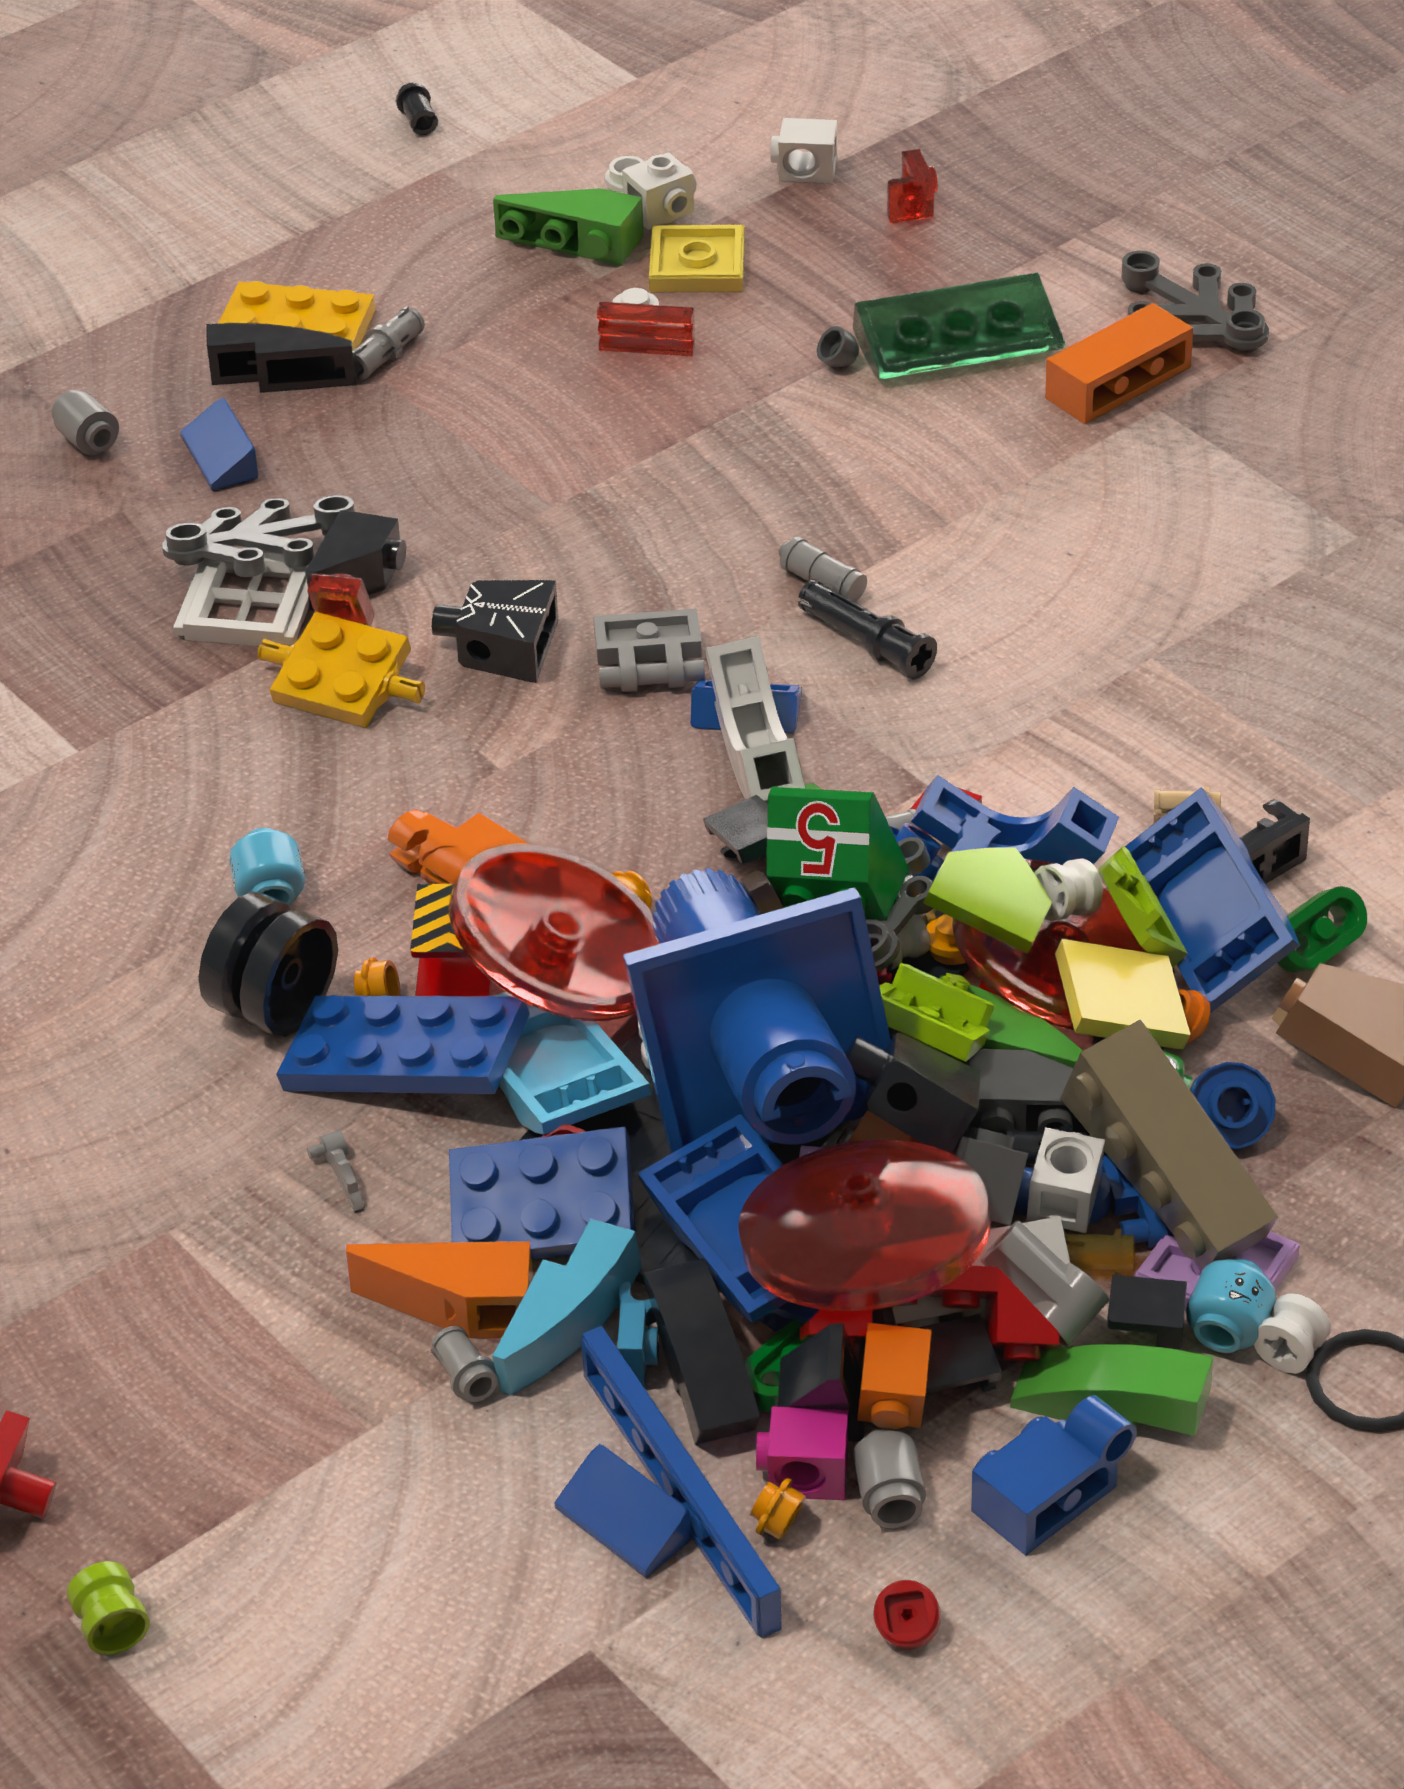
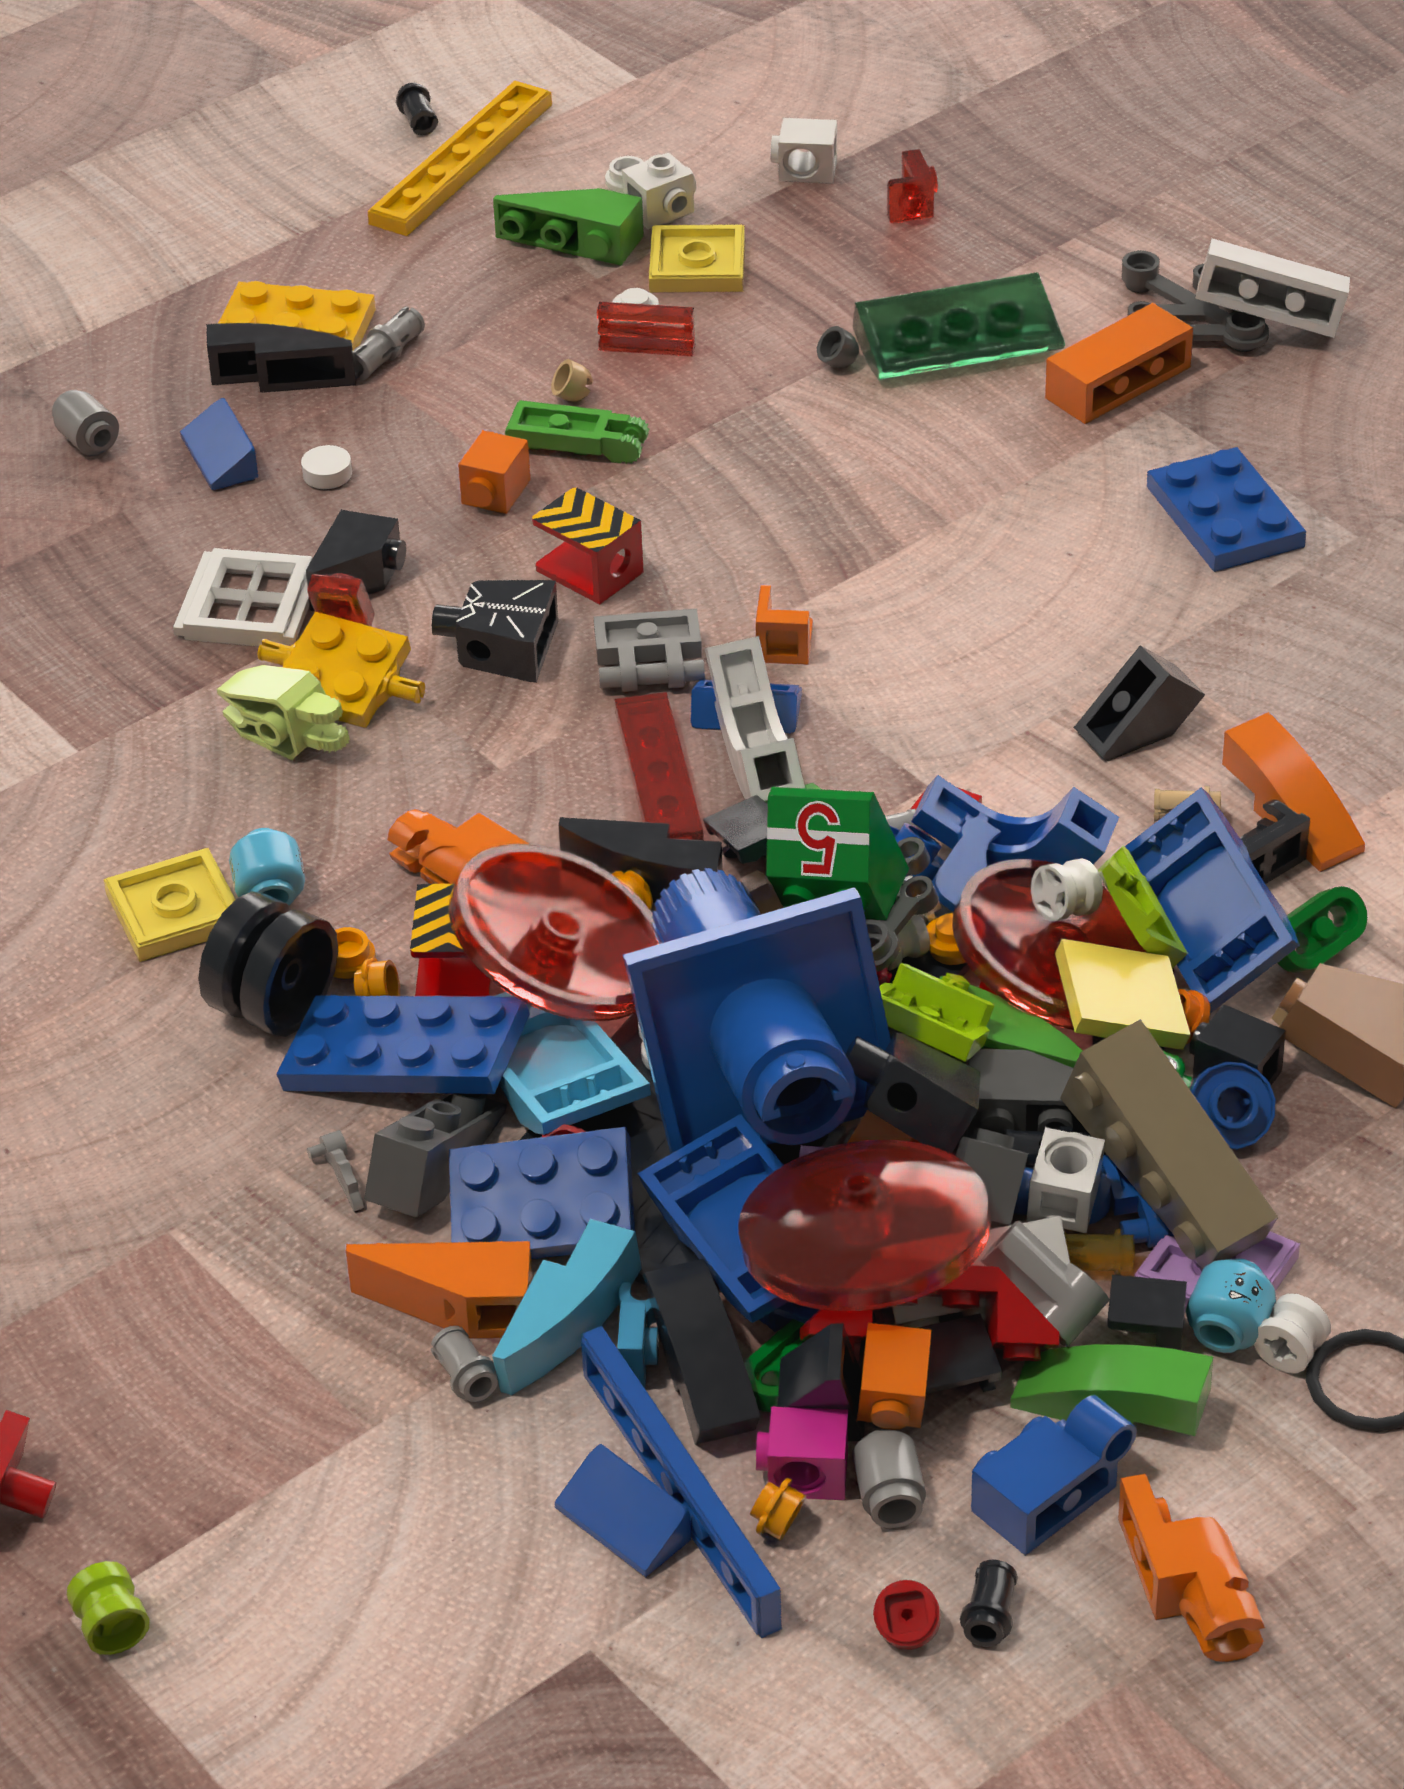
(169, 903): none -> light yellow tile
(260, 531): dark grey plant -> none
(283, 710): none -> yellowish green hinge
(326, 467): none -> white tile
(353, 950): none -> light orange plate
(412, 1154): none -> dark grey slope
(459, 158): none -> yellow tile
(494, 472): none -> orange brick
(570, 381): none -> tan hinge
(578, 430): none -> bright green hinge
(592, 538): none -> piece
(638, 848): none -> black slope
(658, 764): none -> clear red tile
(783, 633): none -> orange panel
(815, 564): light grey piece -> none
(883, 636): black pin -> none
(987, 1615): none -> black pin
(991, 893): lime slope -> none
(1139, 706): none -> black slope
(1190, 1572): none -> orange plate
(1226, 509): none -> blue plate
(1238, 1039): none -> black brick
(1273, 288): none -> white brick
(1279, 769): none -> orange slope

